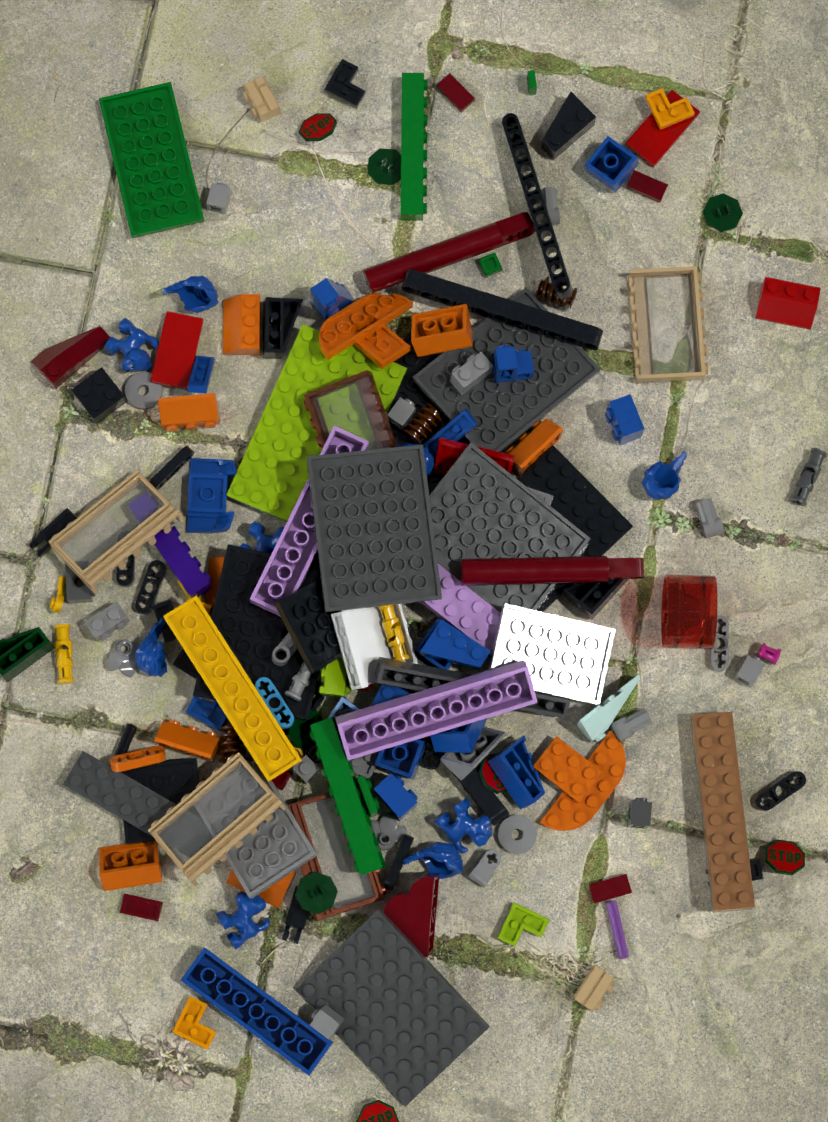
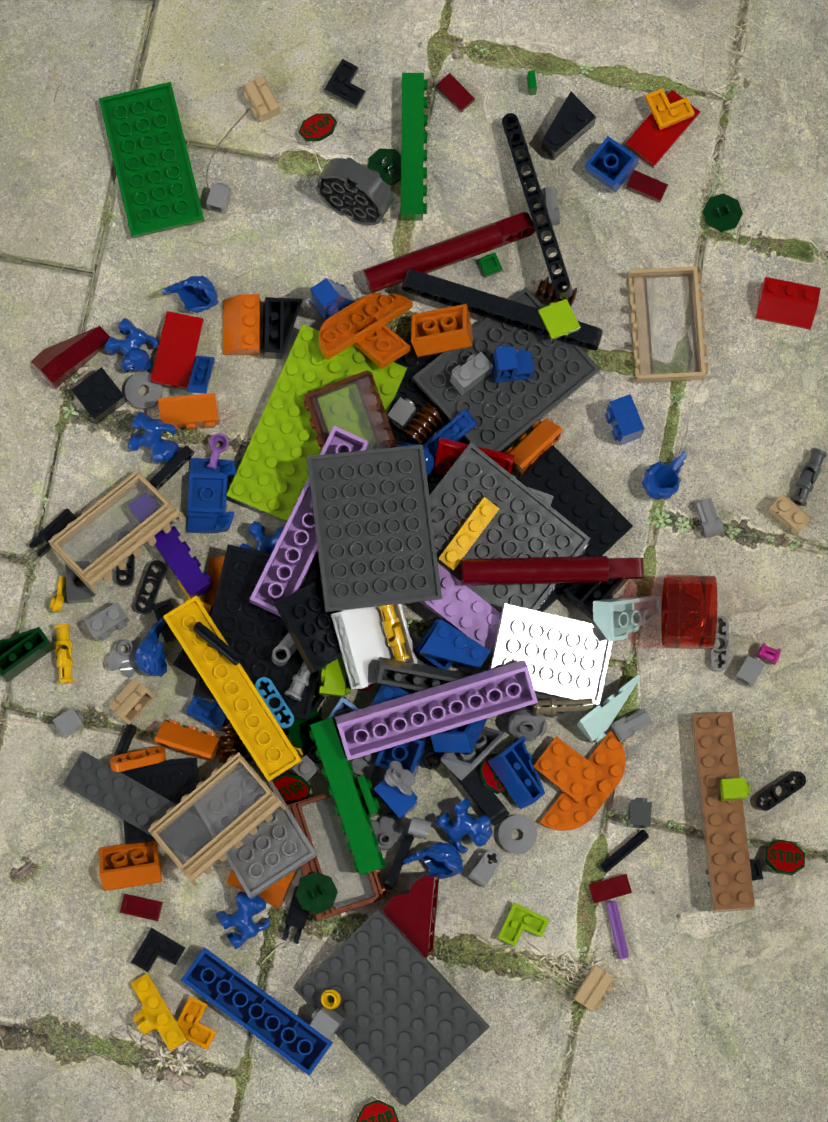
(69, 722): none -> light grey brick
(131, 701): none -> tan brick
(156, 1014): none -> yellow plate
(157, 945): none -> black plate
(161, 449): none -> blue animal
(216, 438): none -> medium lavender bar
(217, 643): none -> black axle
(292, 787): none -> piece
(325, 999): none -> yellow plate
(354, 191): none -> dark grey brick
(399, 777): none -> light grey plate
(419, 828): none -> light grey piece
(468, 533): none -> yellow plate
(520, 718): none -> light grey tile
(551, 706): none -> dark tan pin
(559, 319): none -> lime piece
(623, 615): none -> light aqua wedge
(624, 851): none -> black axle
(734, 789): none -> lime brick
(789, 514): none -> tan brick

